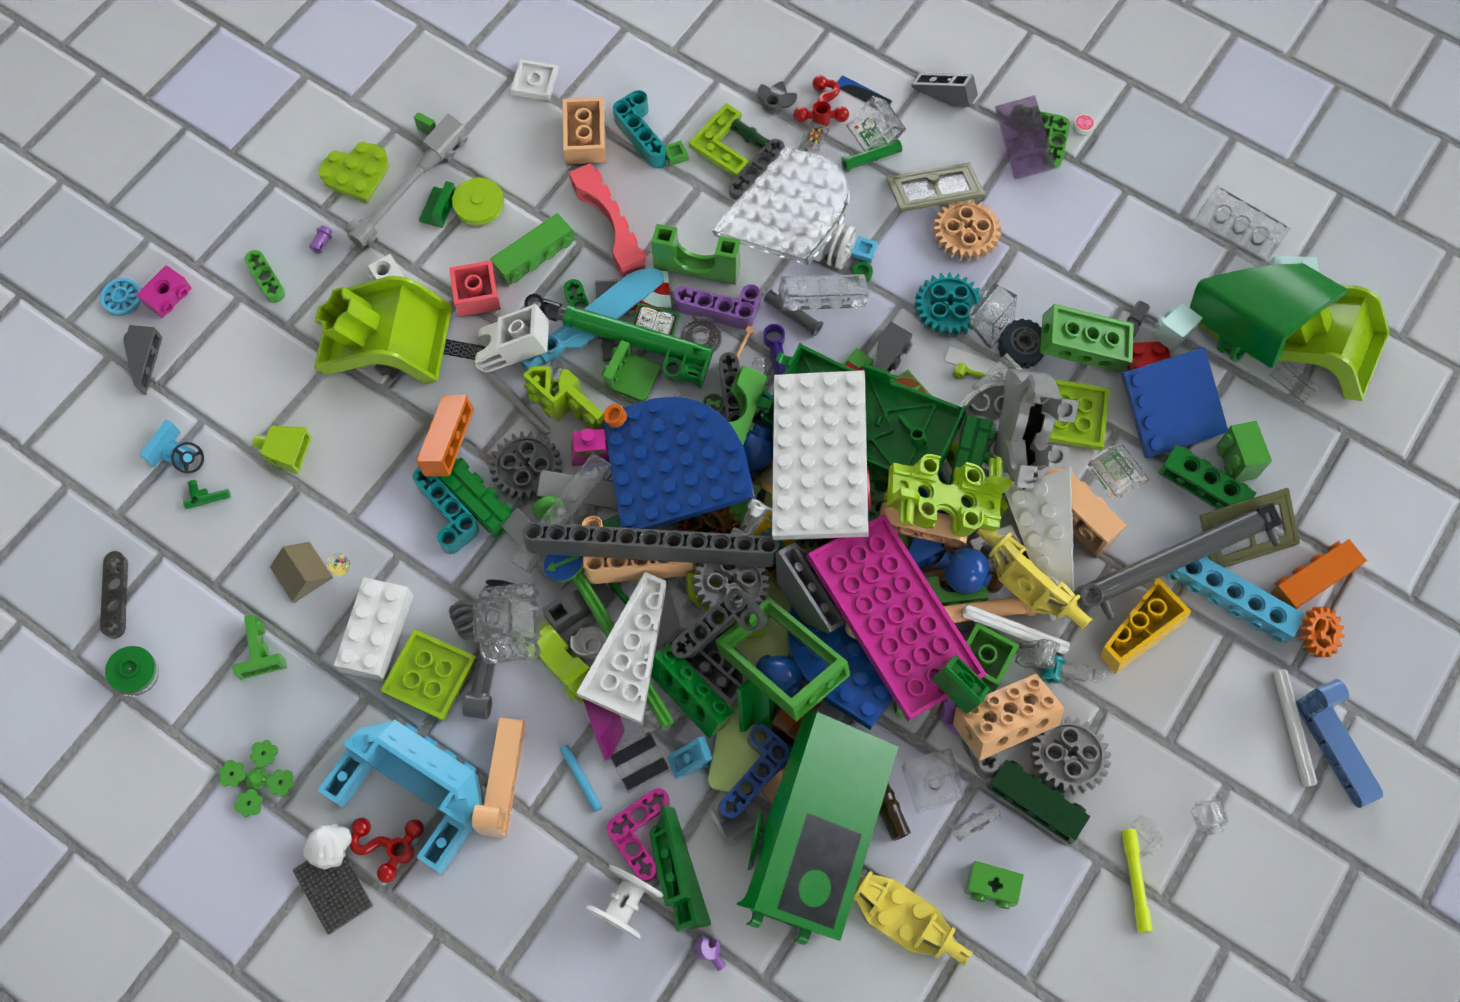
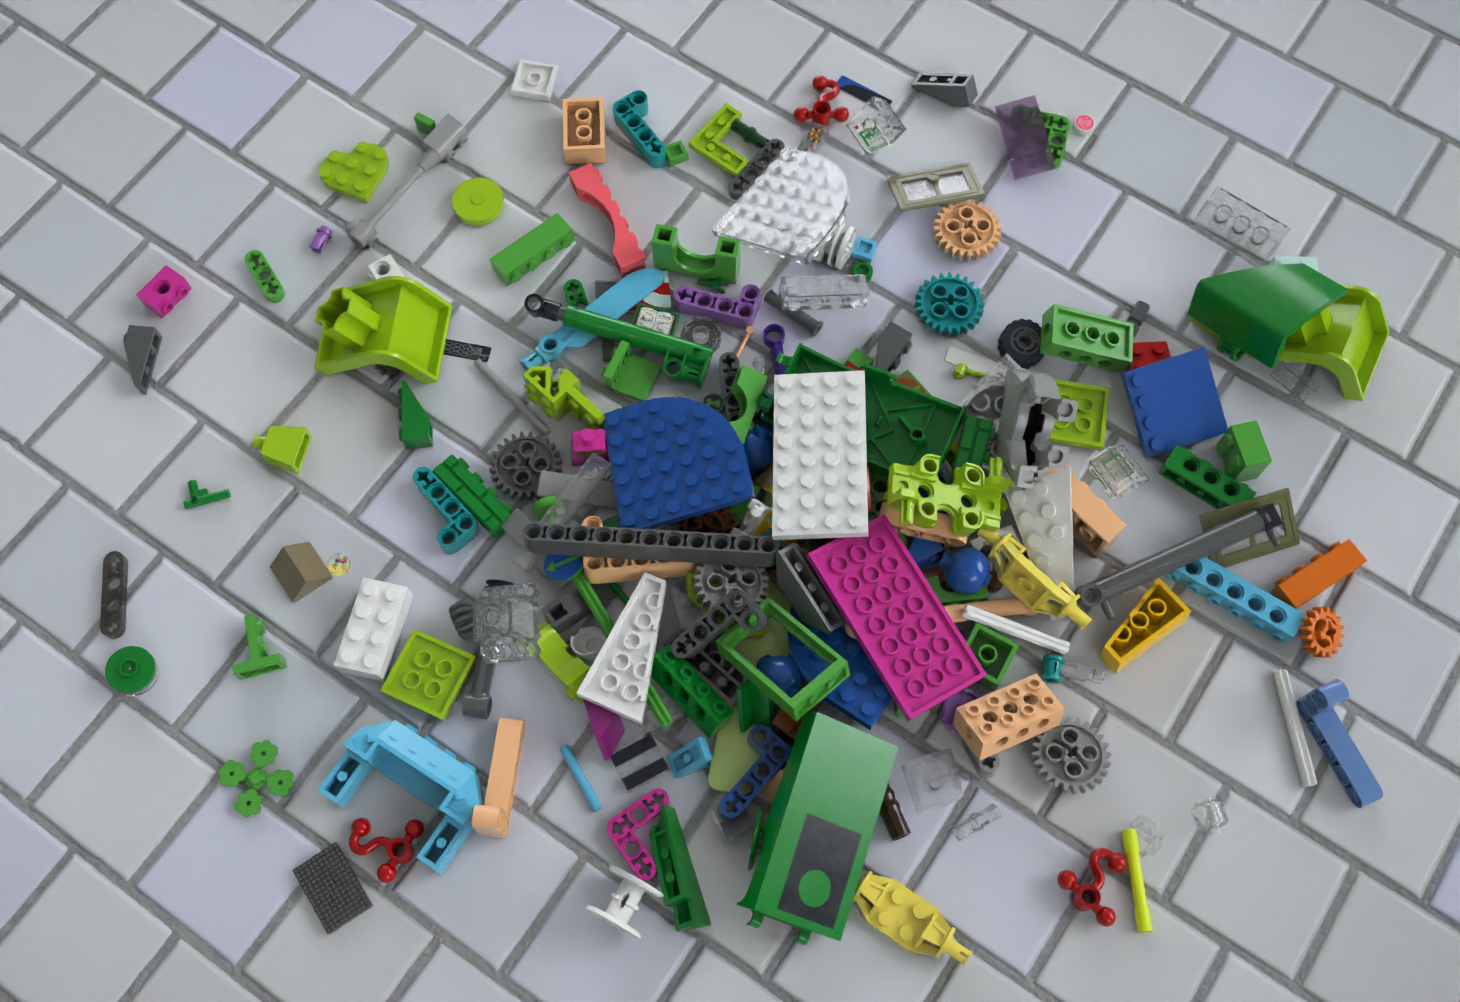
(120, 296): medium azure wheel -> none
(165, 447): medium azure piece -> none
(327, 846): white hair -> none
(416, 426): none -> green slope
(438, 205): green panel -> none
(445, 435): orange brick -> none
(474, 288): coral brick -> none
(512, 339): white brick -> none
(615, 415): orange tile -> none
(709, 951): medium lavender piece -> none
(716, 284): none -> green hand
(777, 96): dark grey plate -> none
(871, 155): green pin -> none
(961, 684): green slope -> none
(993, 314): clear slope -> none
(1007, 881): bright green brick -> none
(1039, 801): dark green brick -> none
(1041, 654): clear piece -> none
(1068, 881): none -> red piece
(1176, 326): light aqua brick -> none

